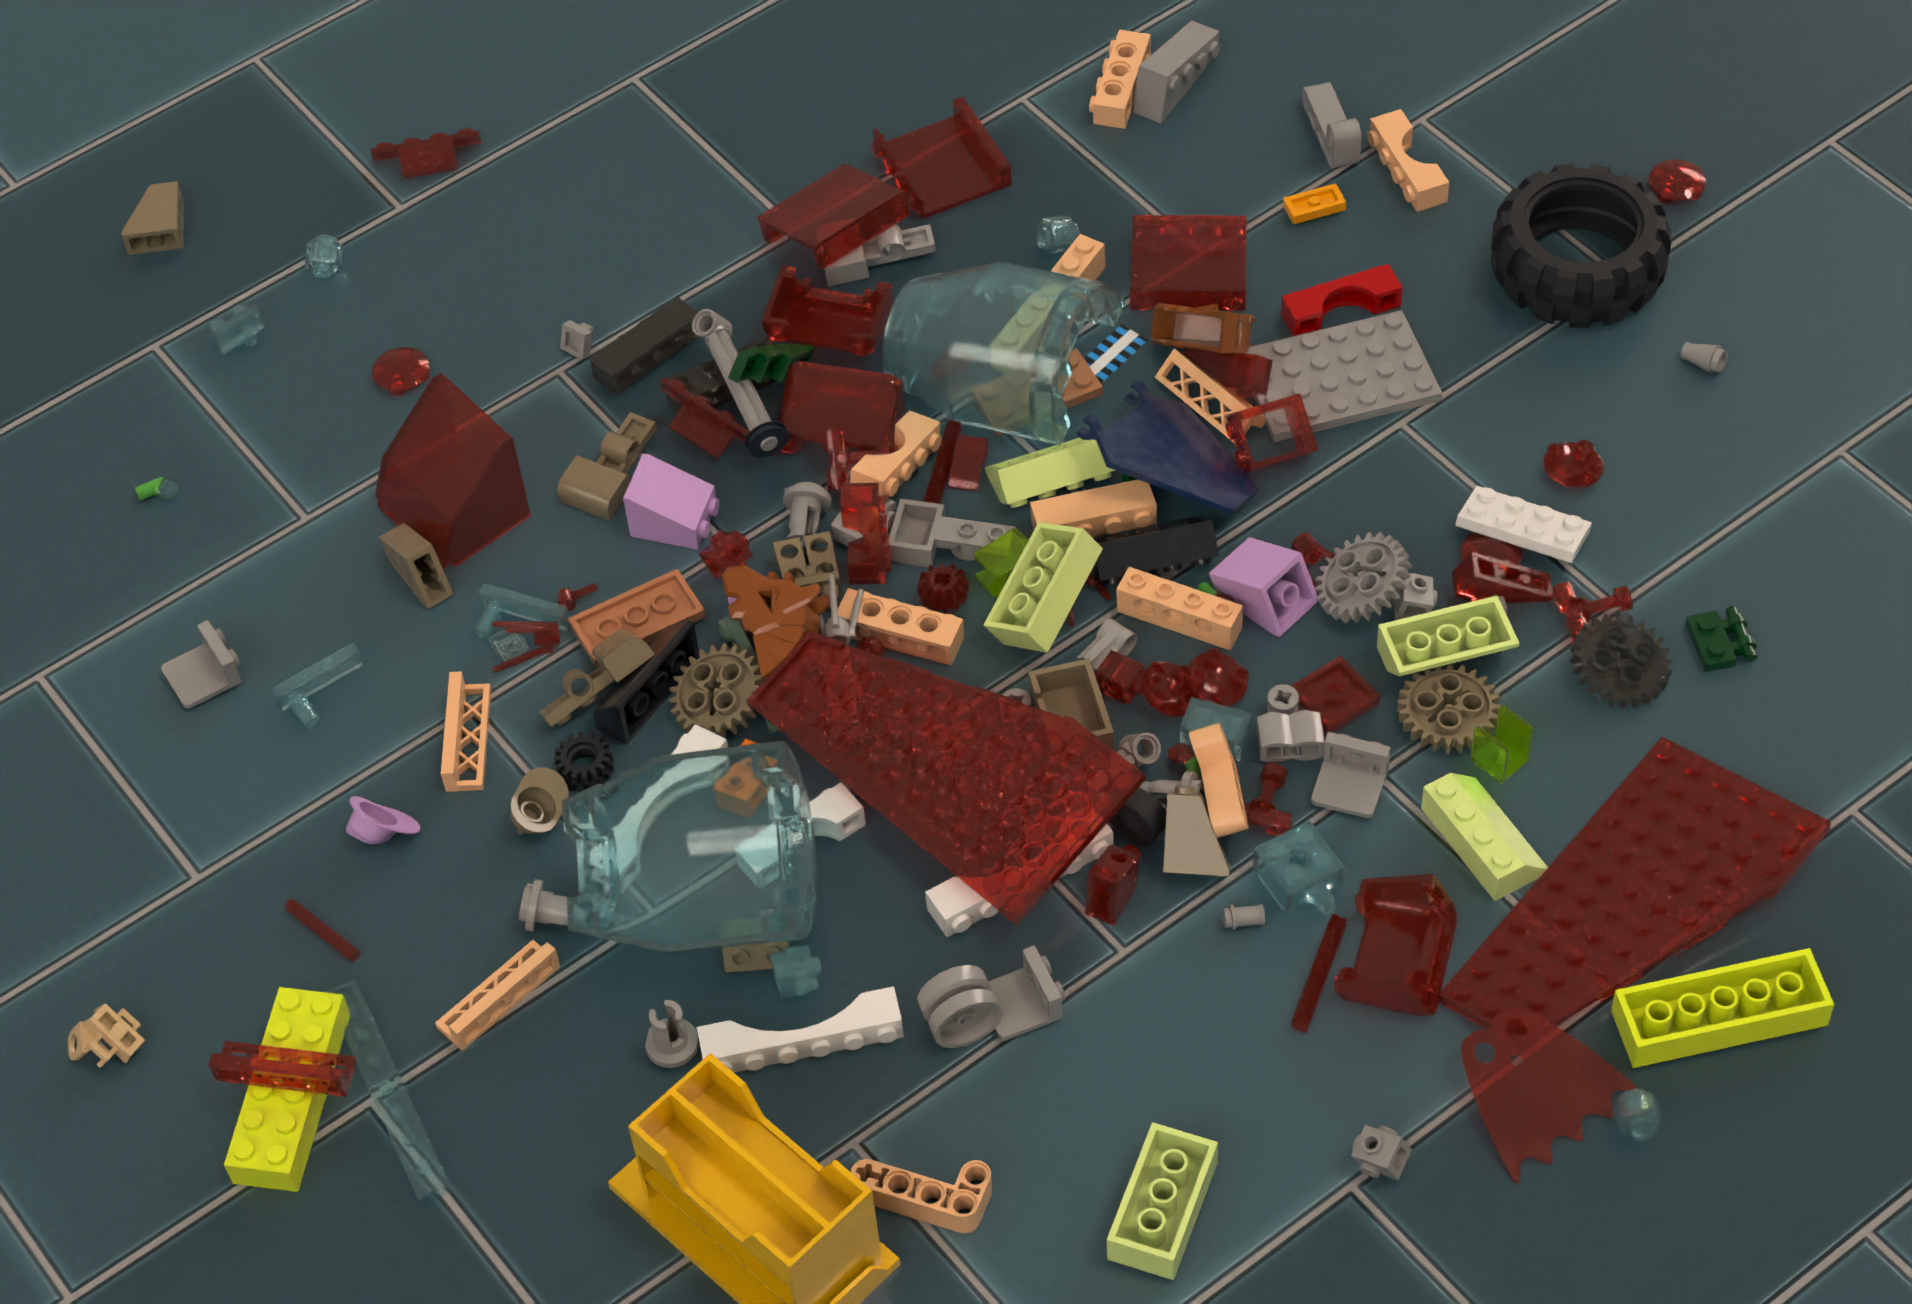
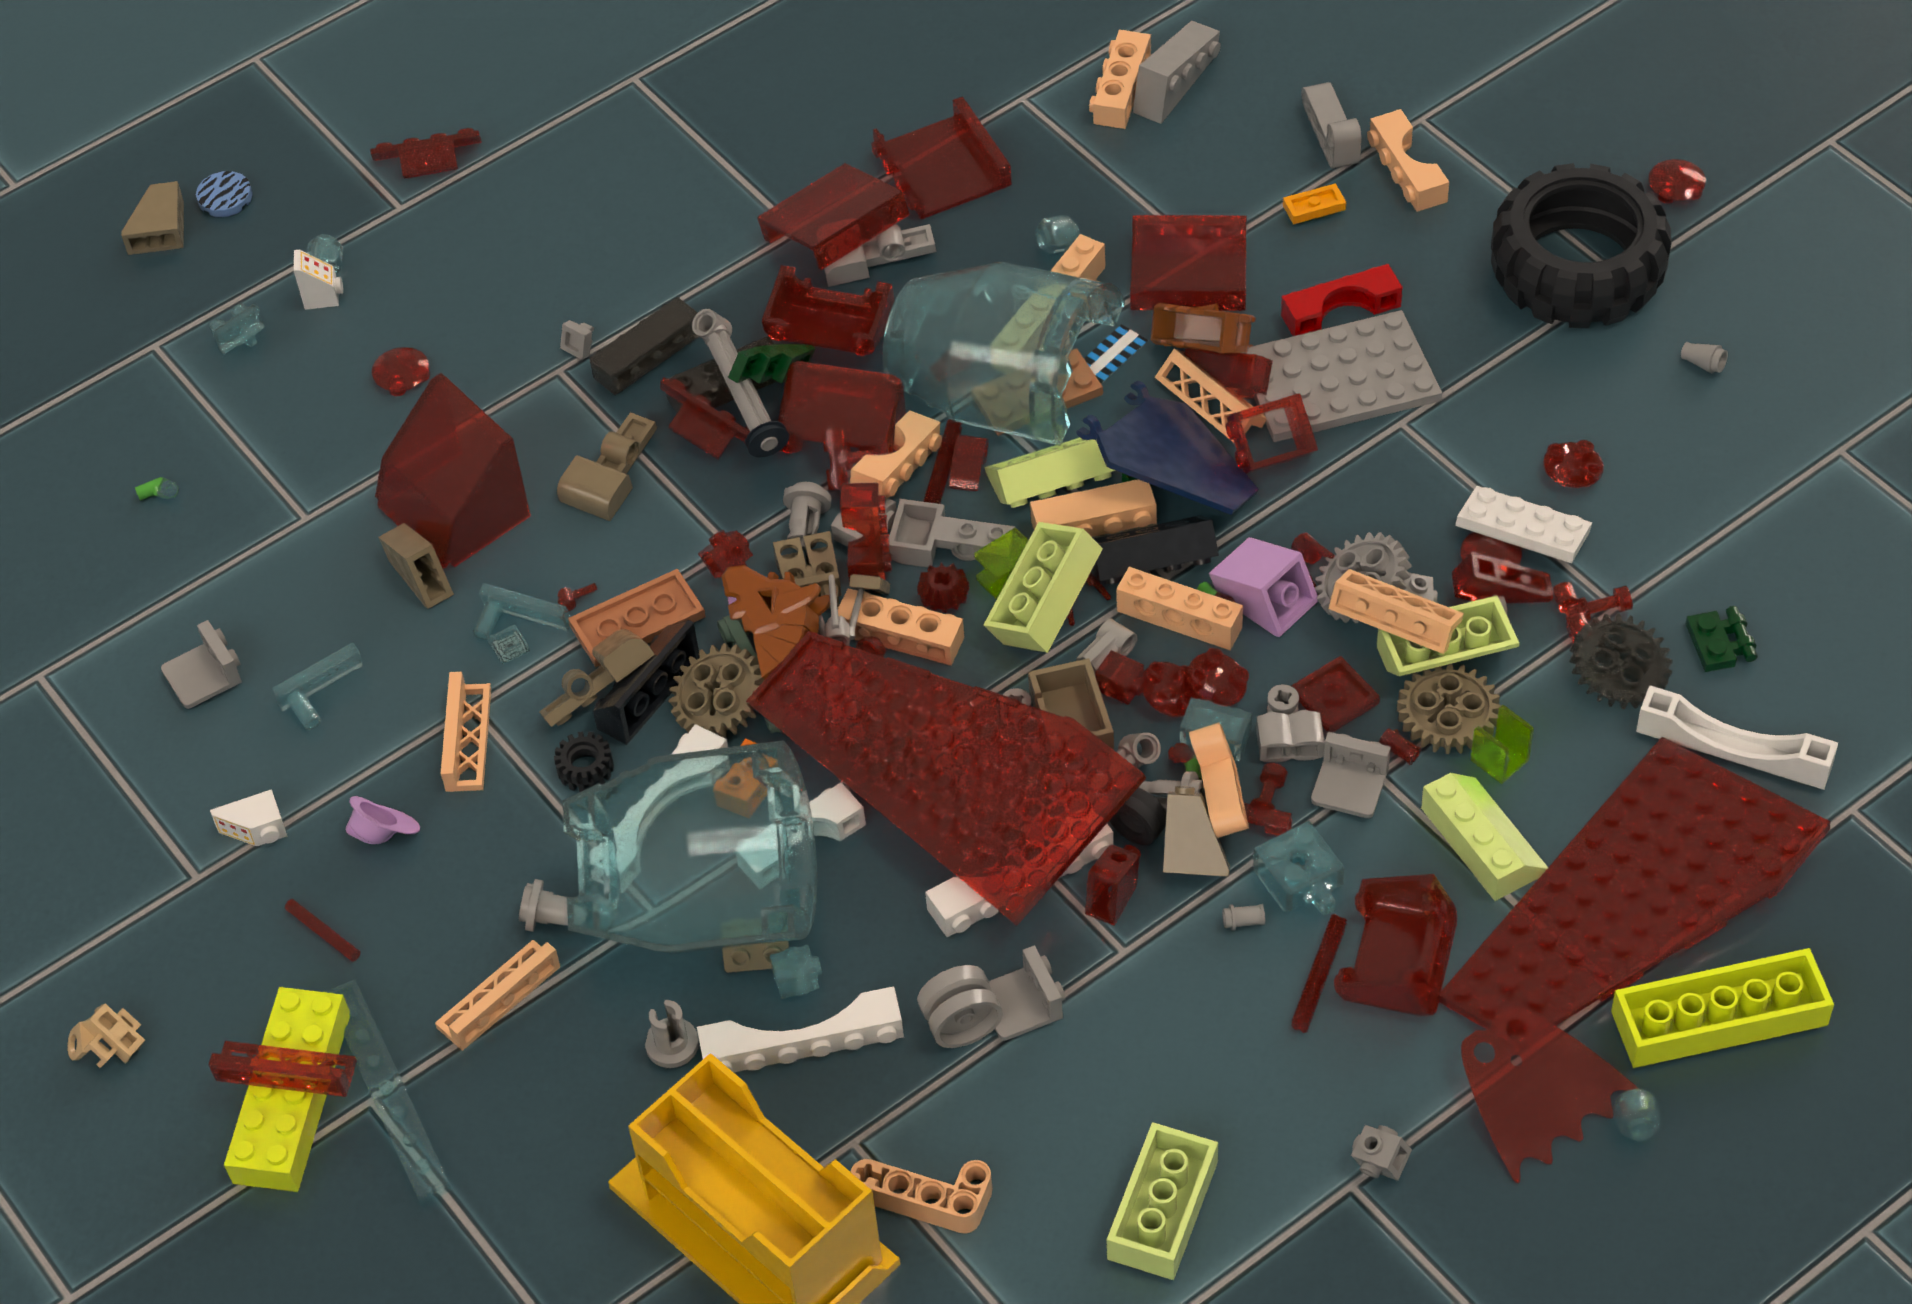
(224, 193): none -> medium blue tile
(251, 819): none -> white slope
(316, 281): none -> white slope
(538, 801): dark tan piece -> none
(544, 634): clear red plant -> none
(669, 504): lavender slope -> none
(870, 584): none -> dark tan tile
(1393, 612): none -> light nougat fence
(1400, 746): none -> clear red pin
(1794, 757): none -> white arch

